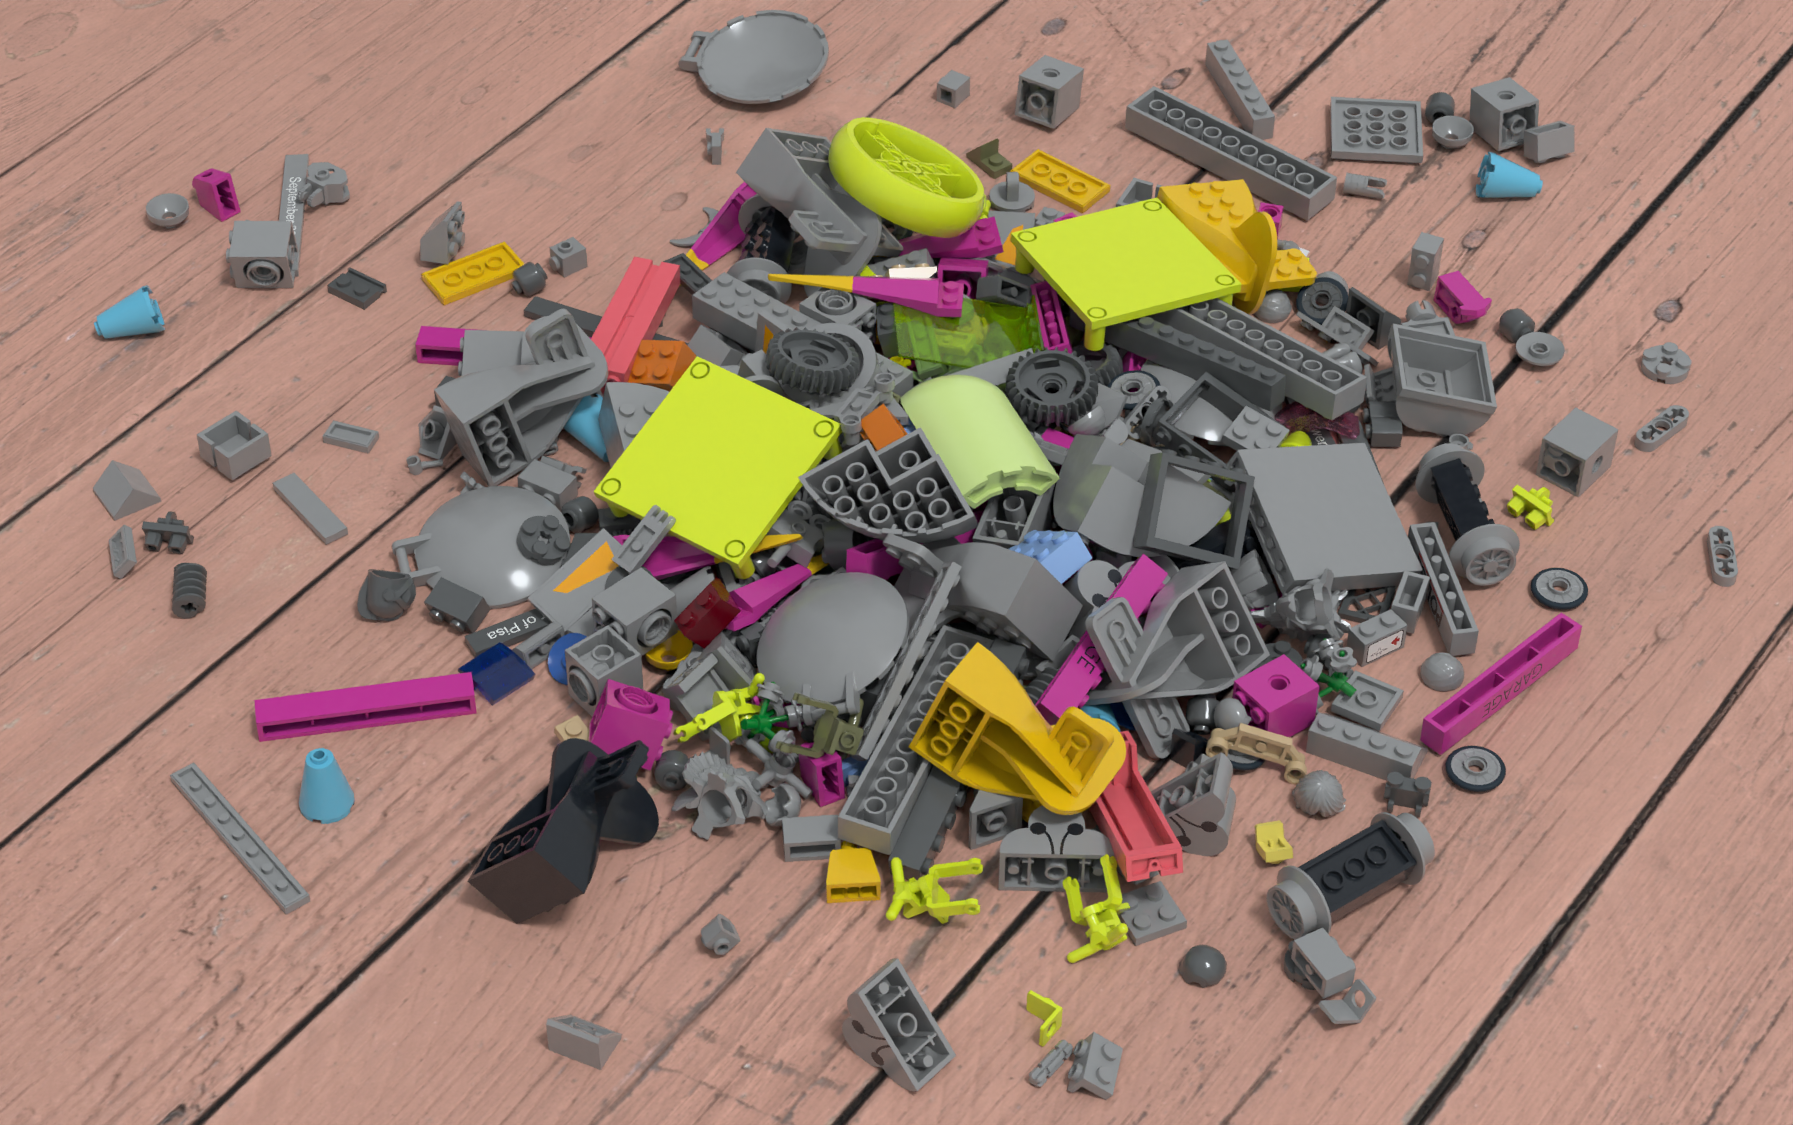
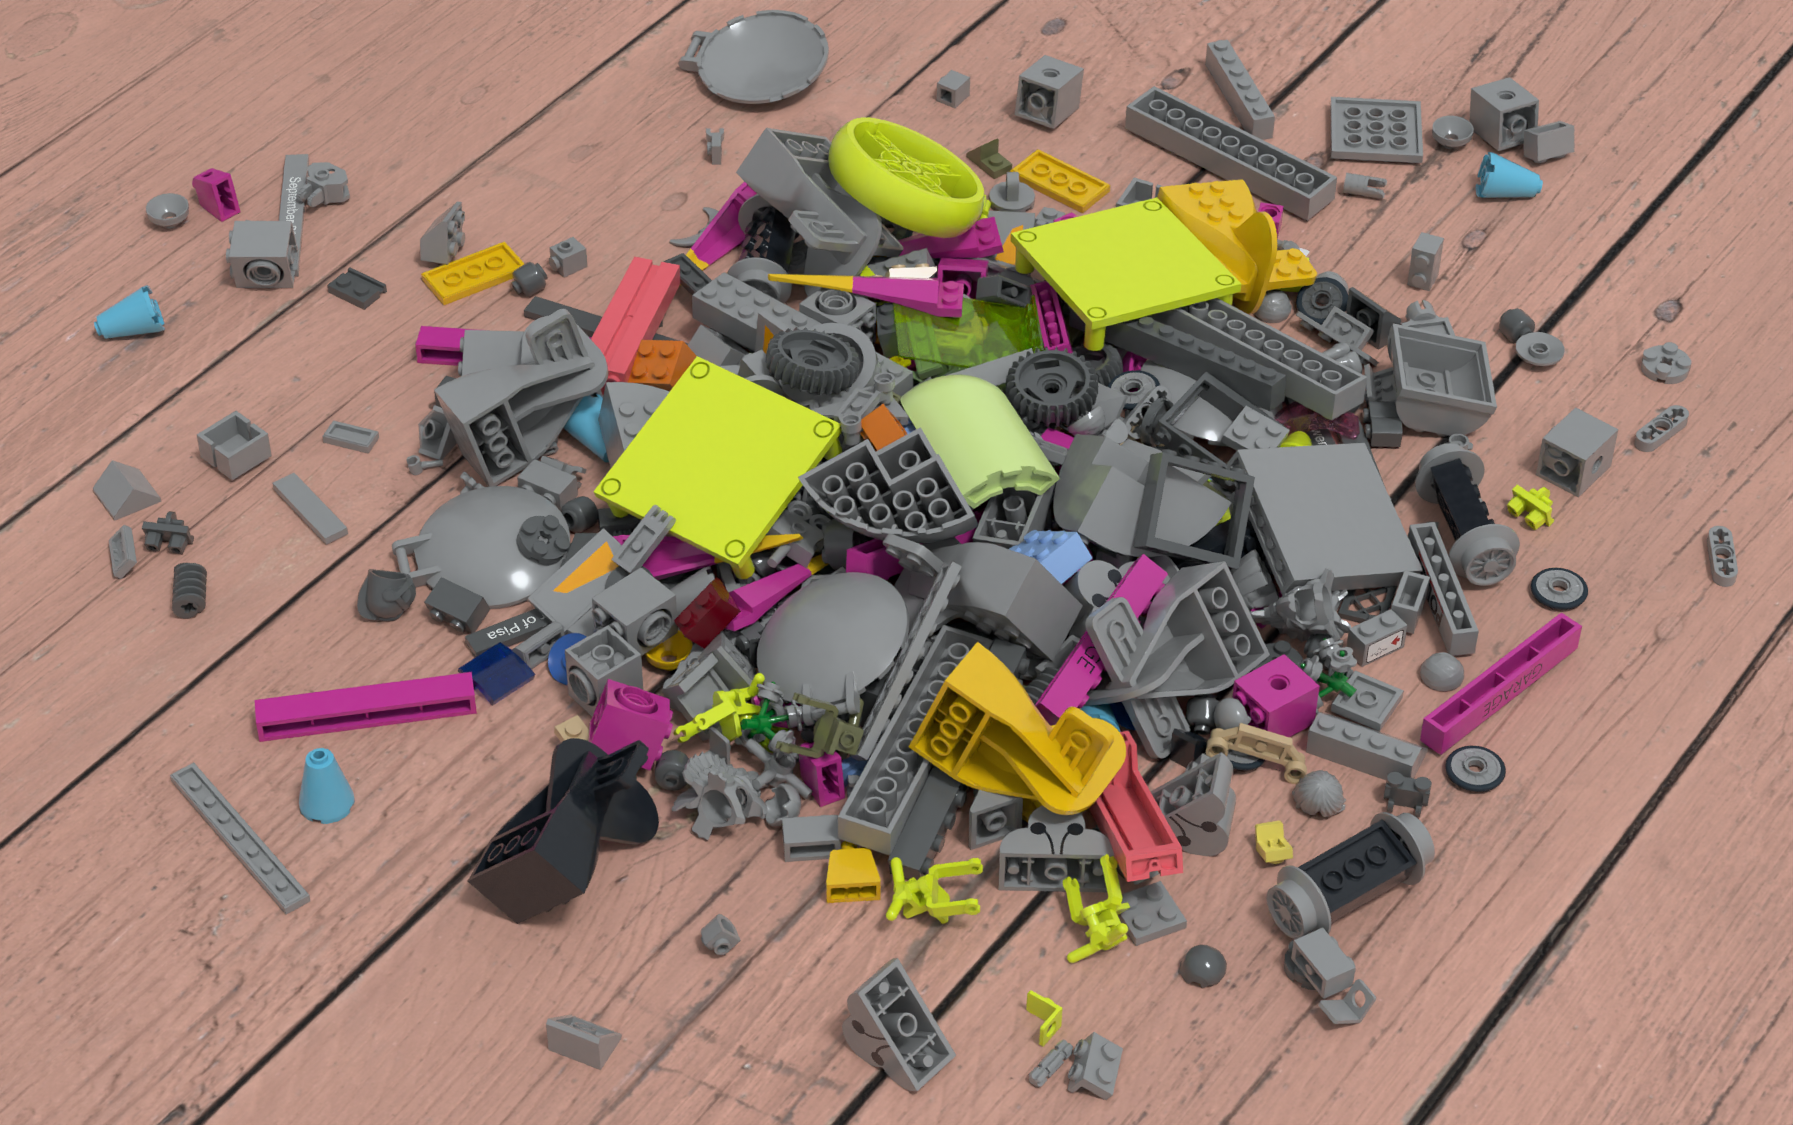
(1439, 105): dark grey head -> none
(1459, 298): dark pink piece -> none

